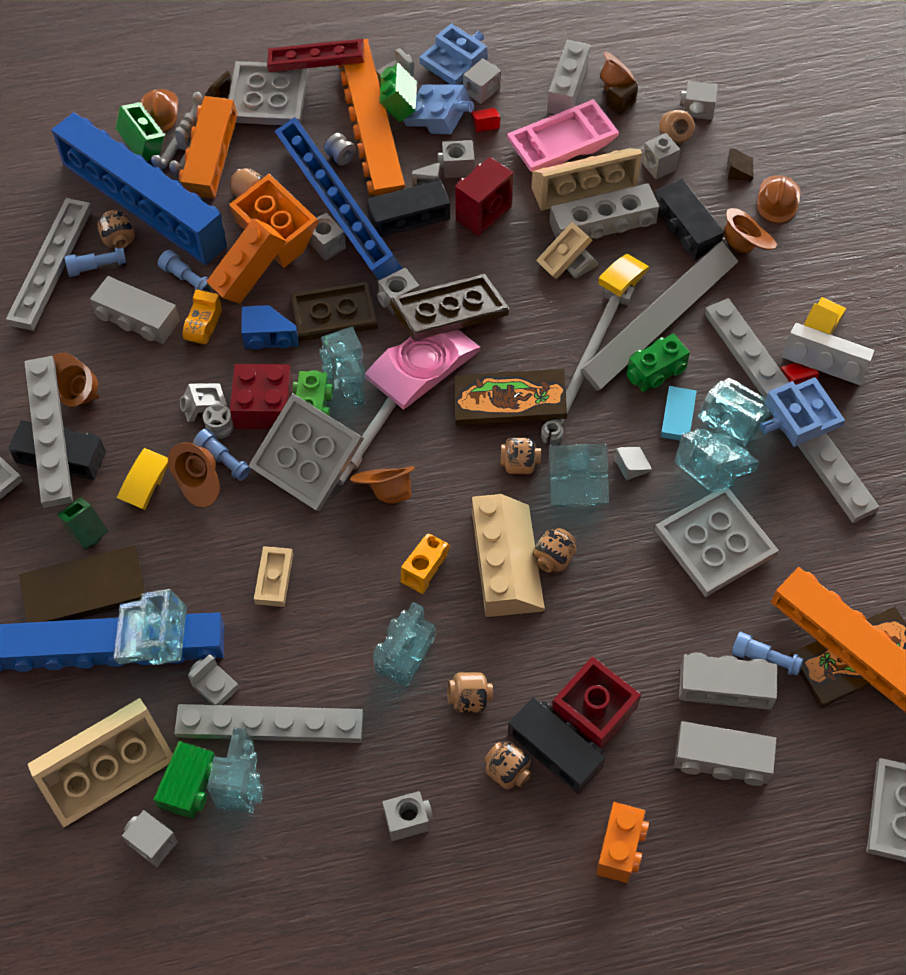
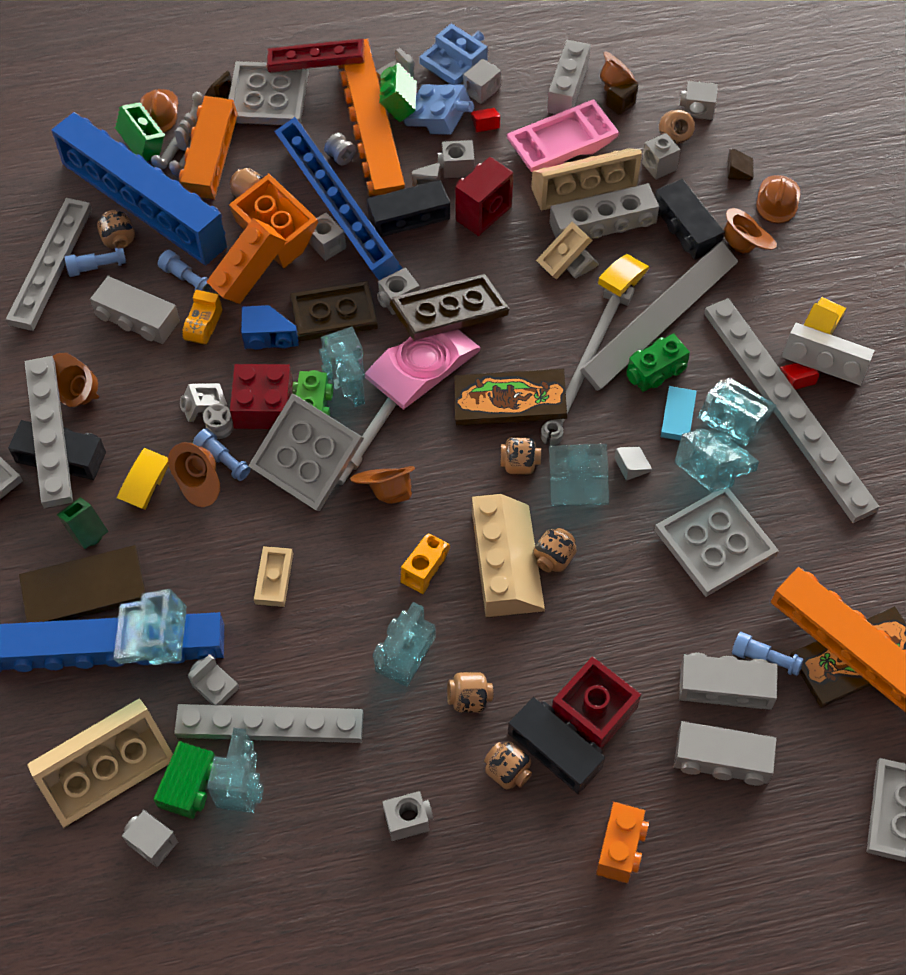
(801, 411): medium blue plate -> none

